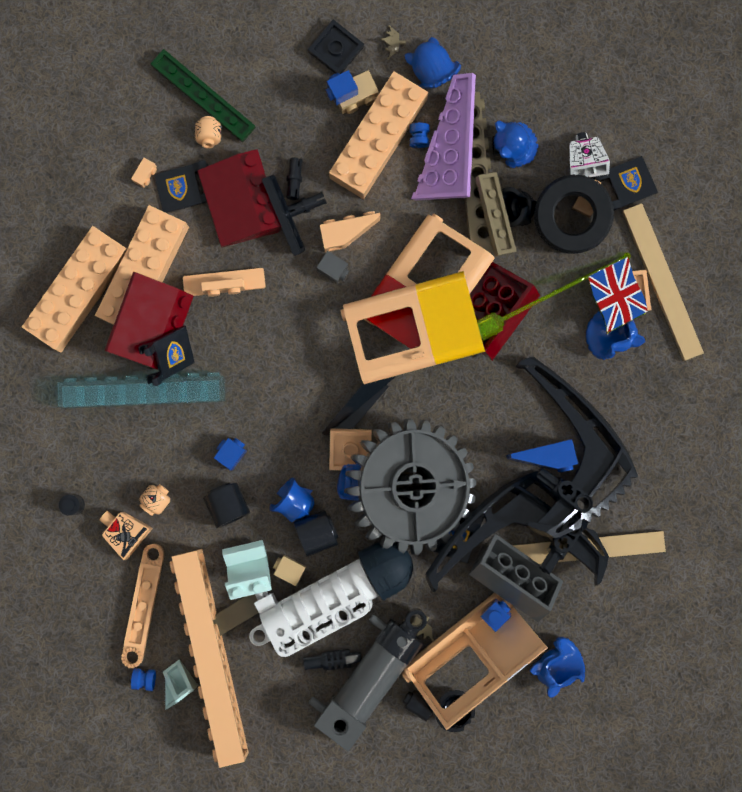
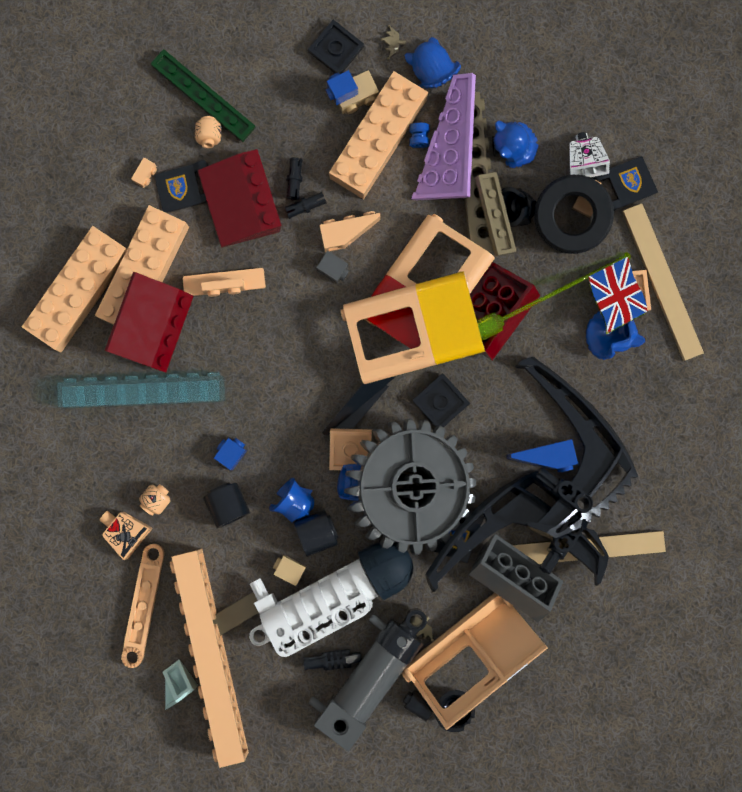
(71, 505): black brick -> none
(141, 679): blue wheel -> none
(171, 354): black flag -> none
(247, 570): light aqua panel -> none
(283, 214): black tile -> none
(441, 401): none -> black plate
(496, 614): blue brick -> none
(559, 666): blue hair -> none

